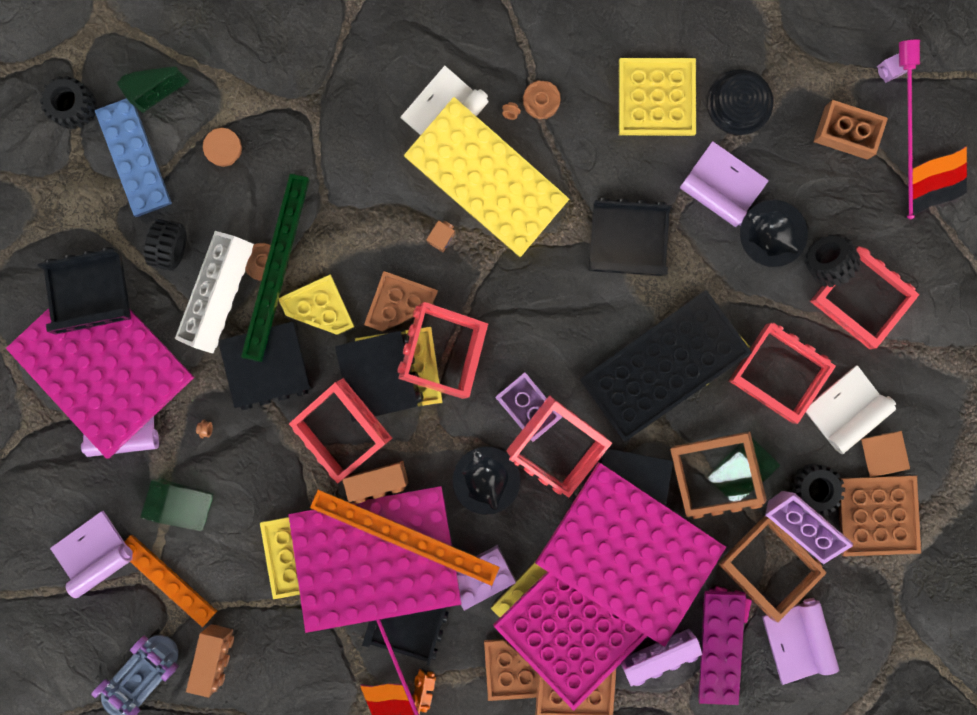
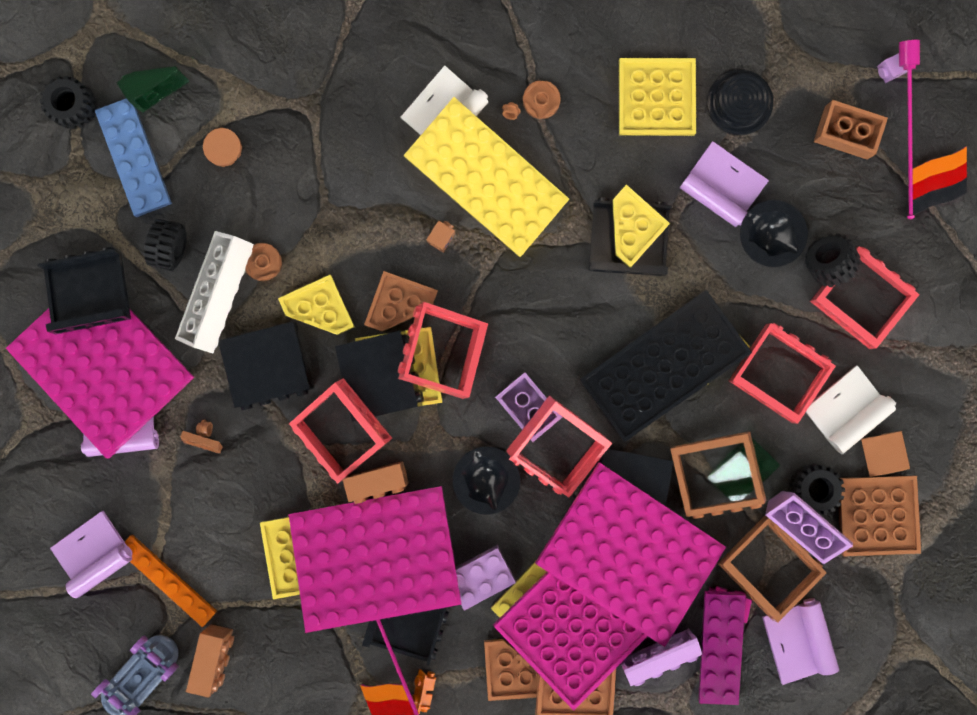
(176, 505): clear green slope -> none
(201, 442): none -> nougat tile
(275, 268): dark green plate -> none
(405, 537): orange plate -> none
(634, 225): none -> light yellow plate

